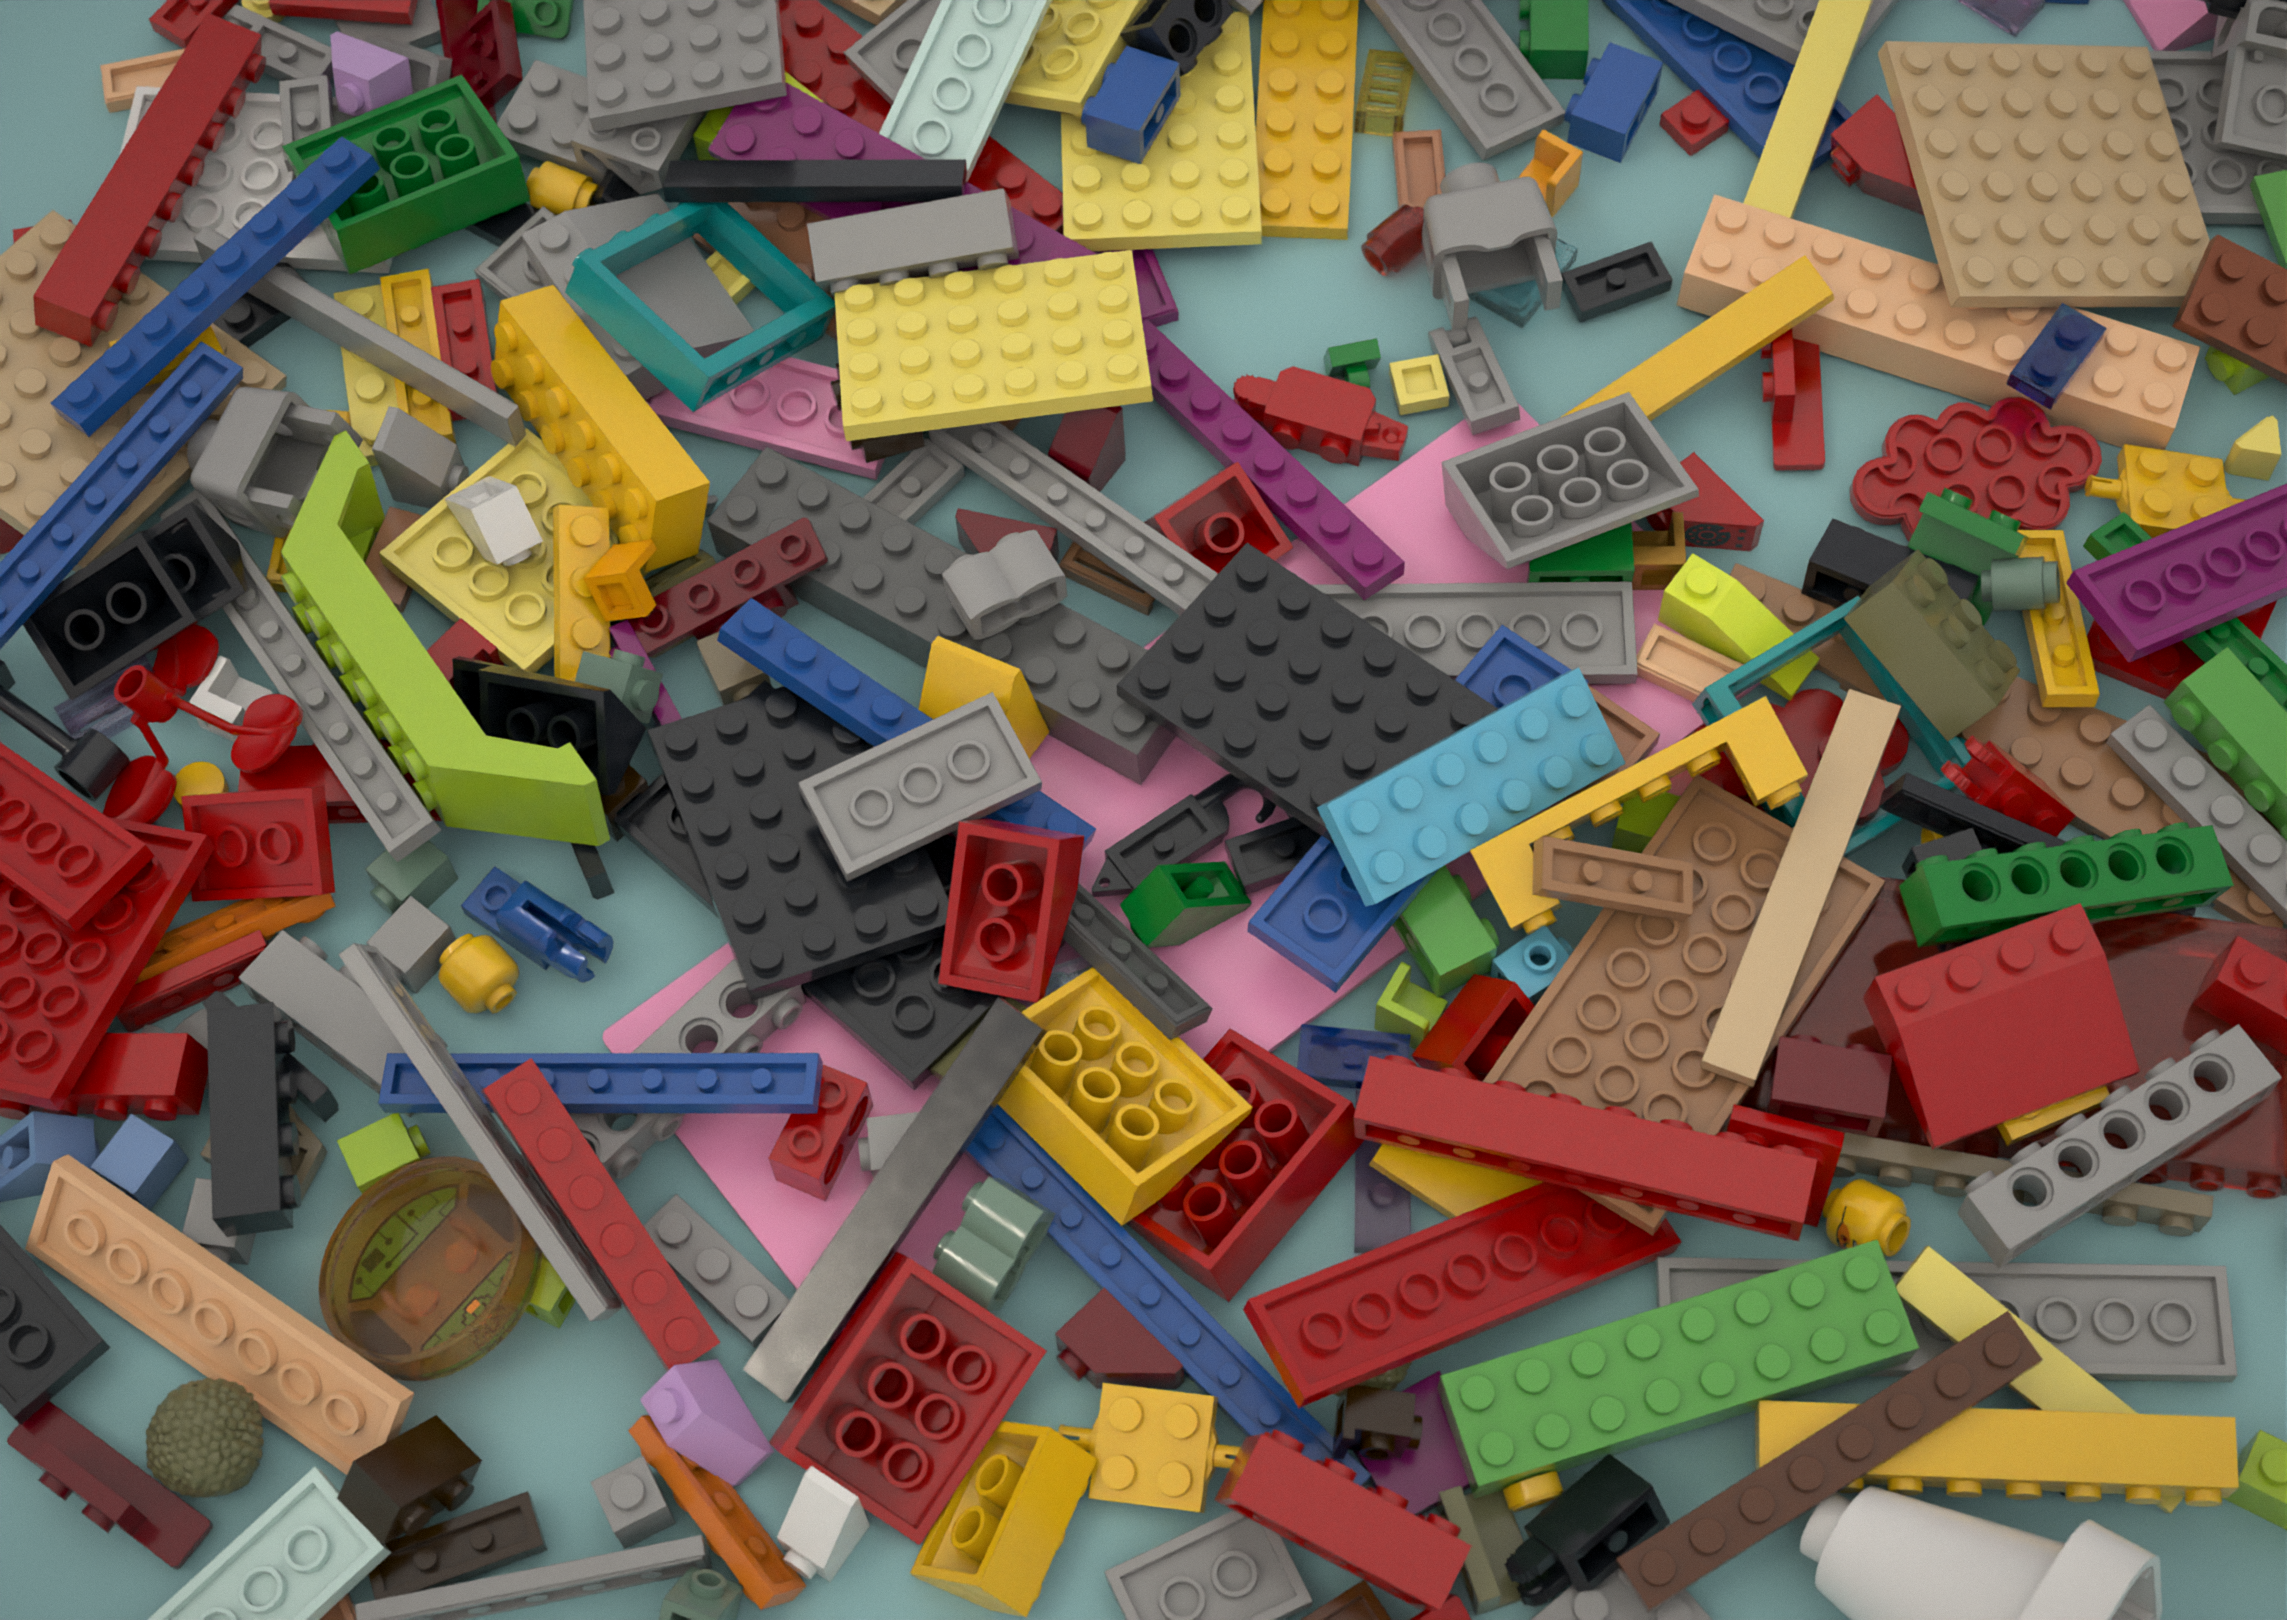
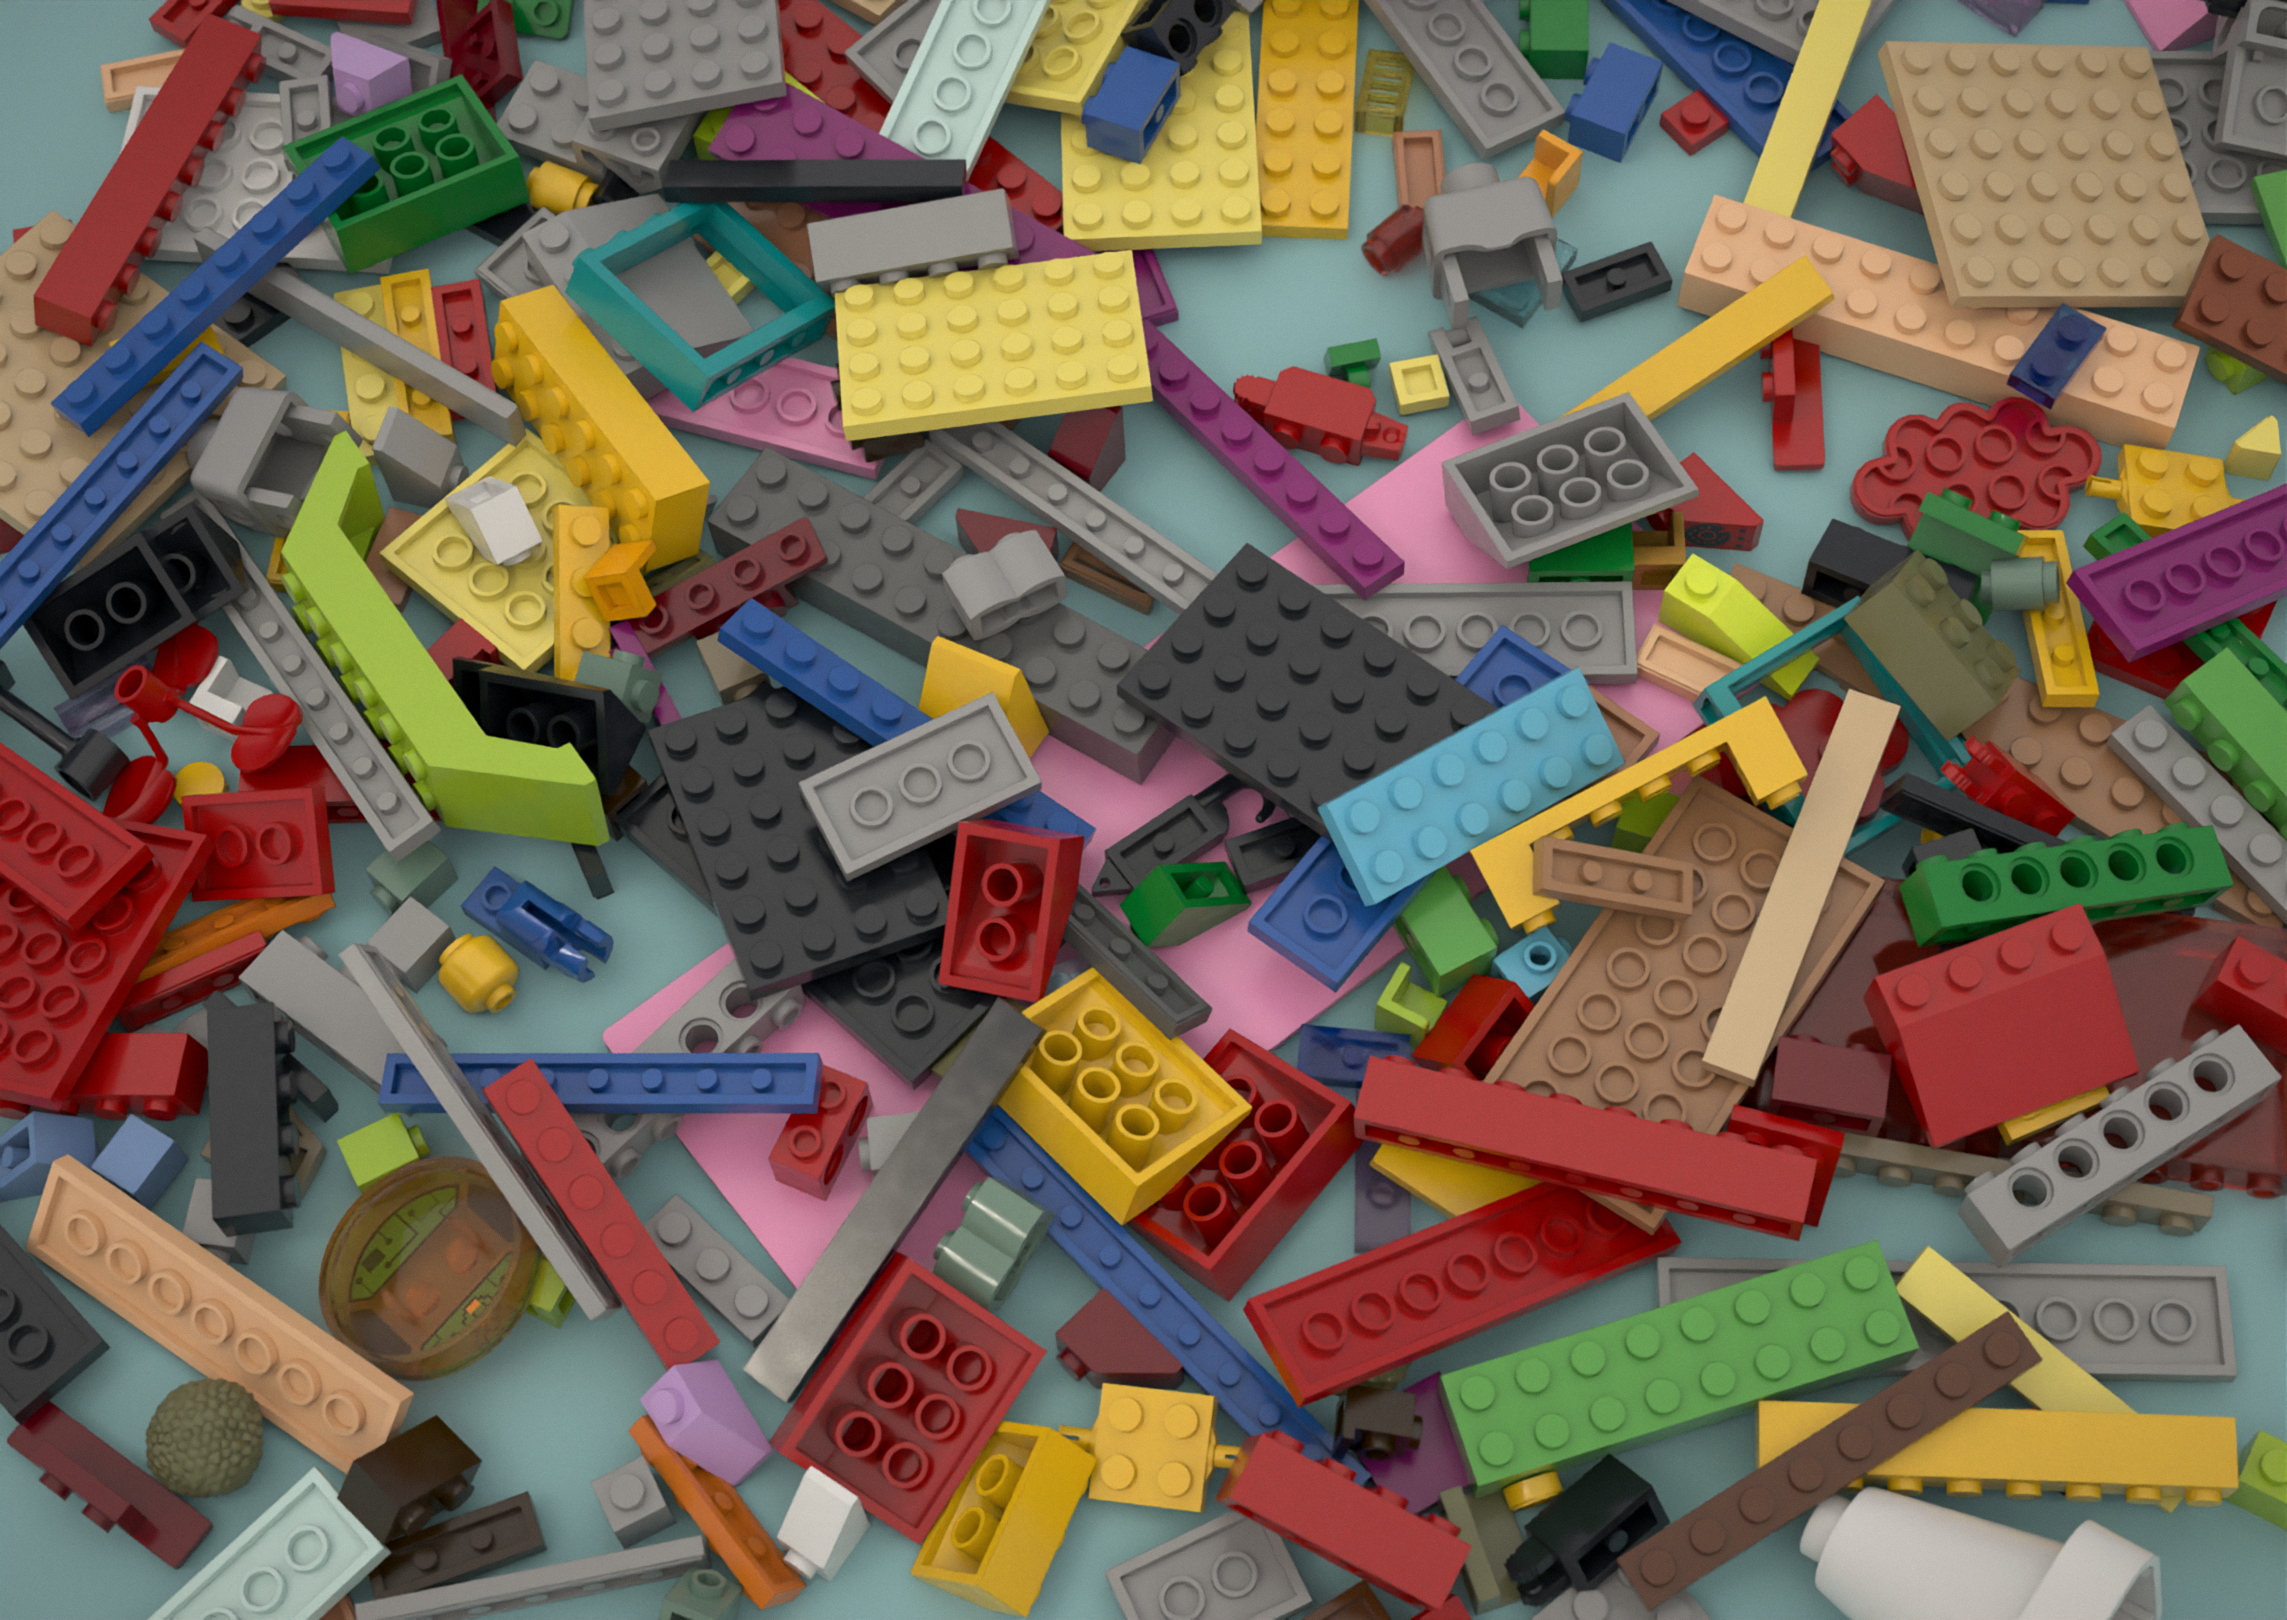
(1220, 519): red slope -> none
(1866, 1214): yellow head -> none

